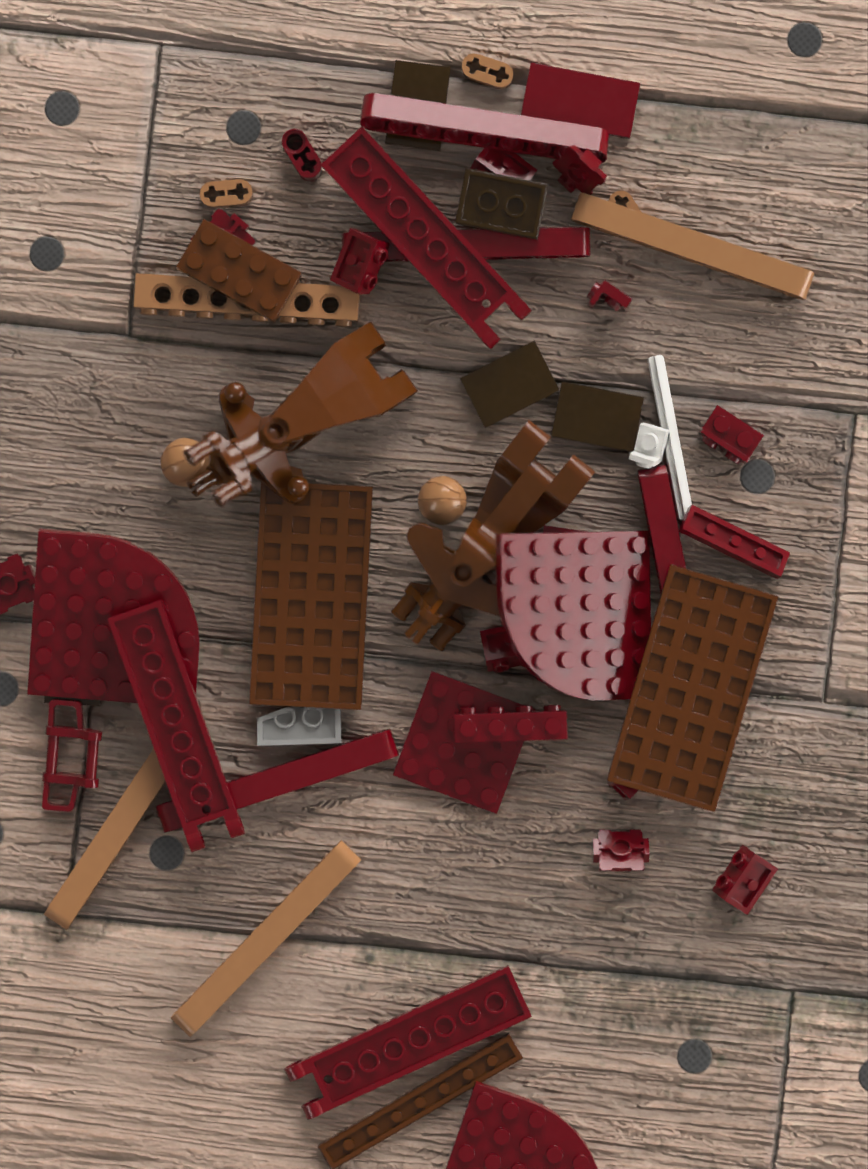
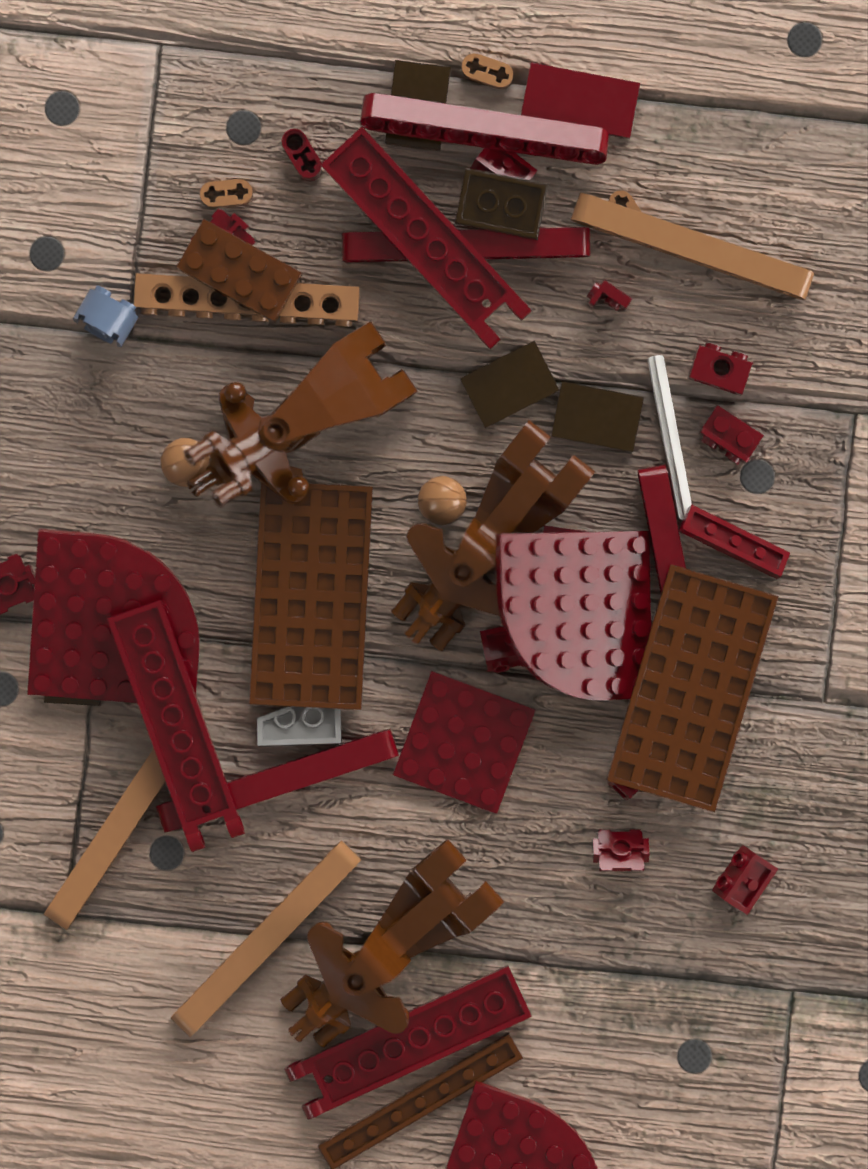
(51, 775): dark red bar -> none
(106, 316): none -> sand blue brick
(359, 262): dark red bracket -> none
(419, 917): none -> reddish brown piece
(516, 725): dark red brick -> none
(579, 170): dark red piece -> none
(649, 445): white bracket -> none
(703, 371): none -> dark red brick

